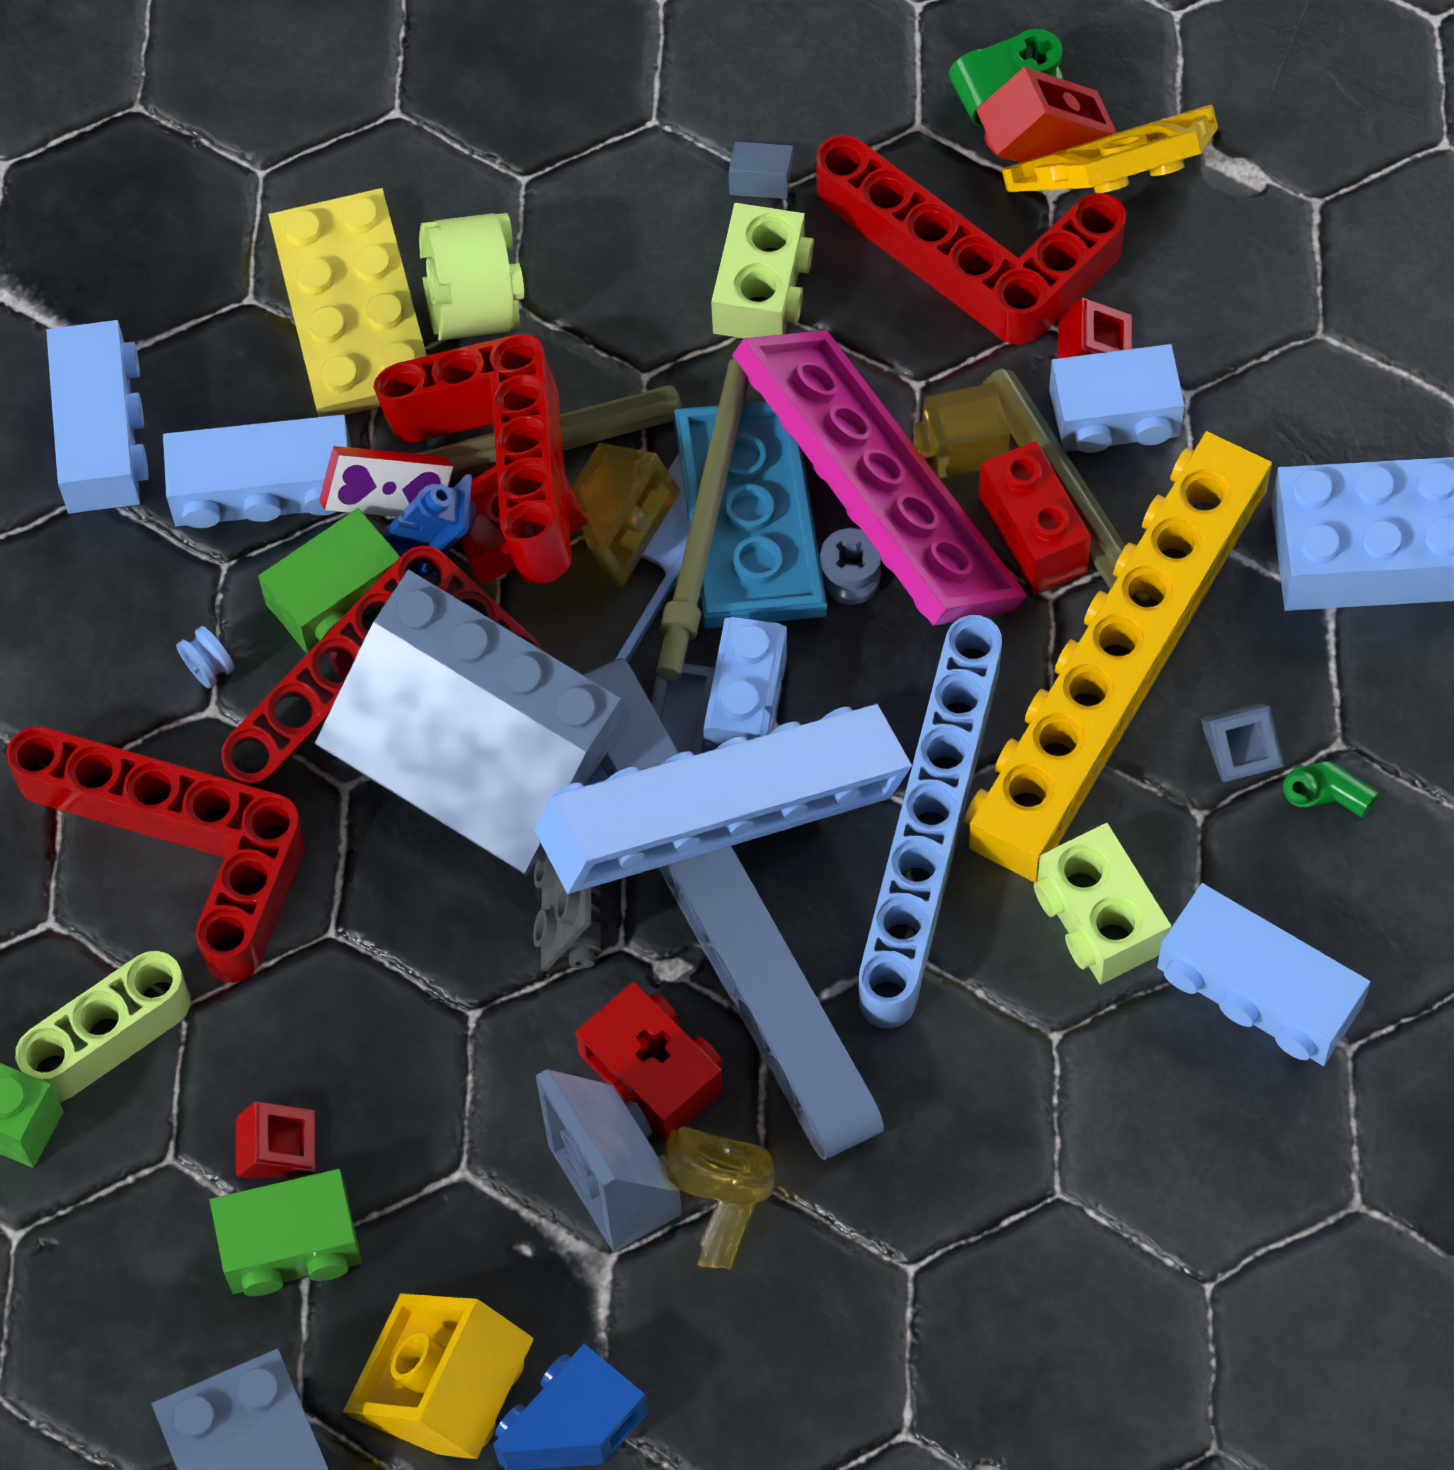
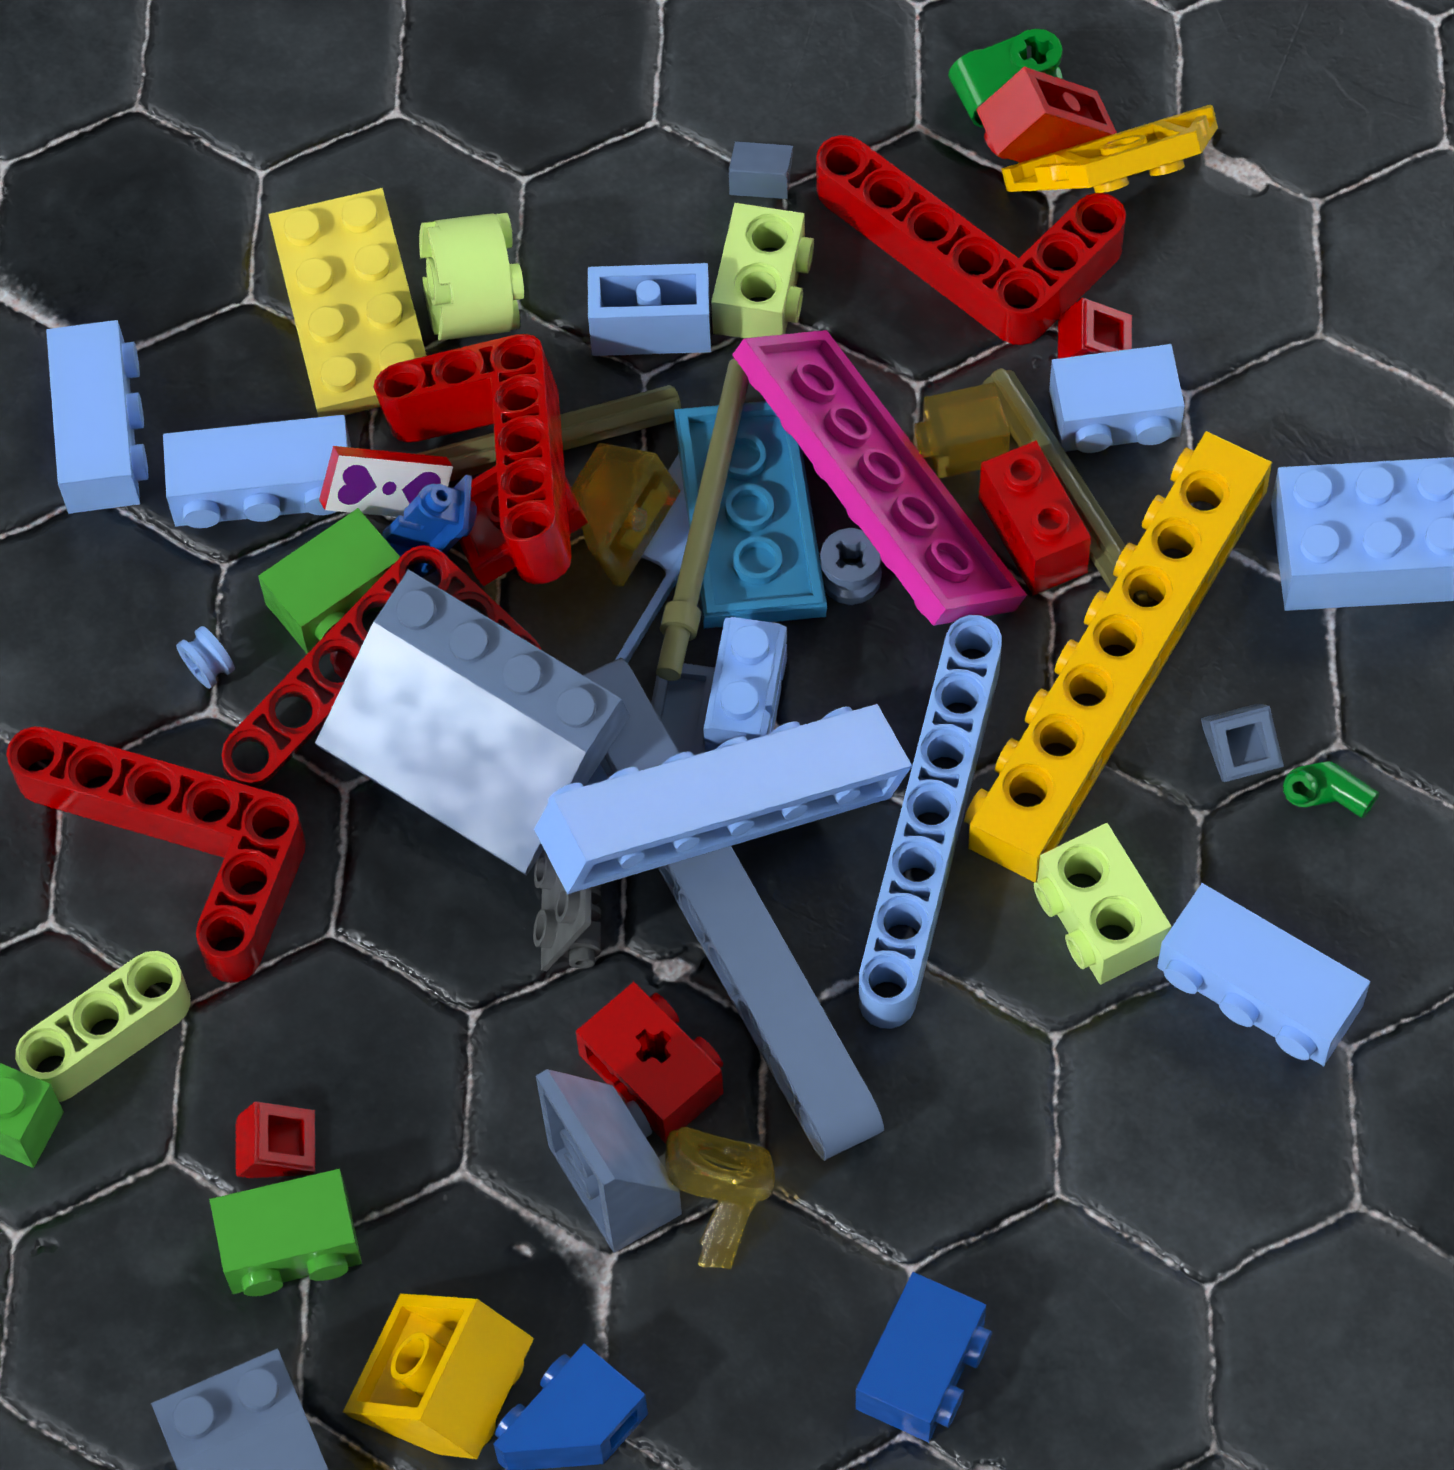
(649, 309): none -> light blue brick
(922, 1358): none -> blue brick

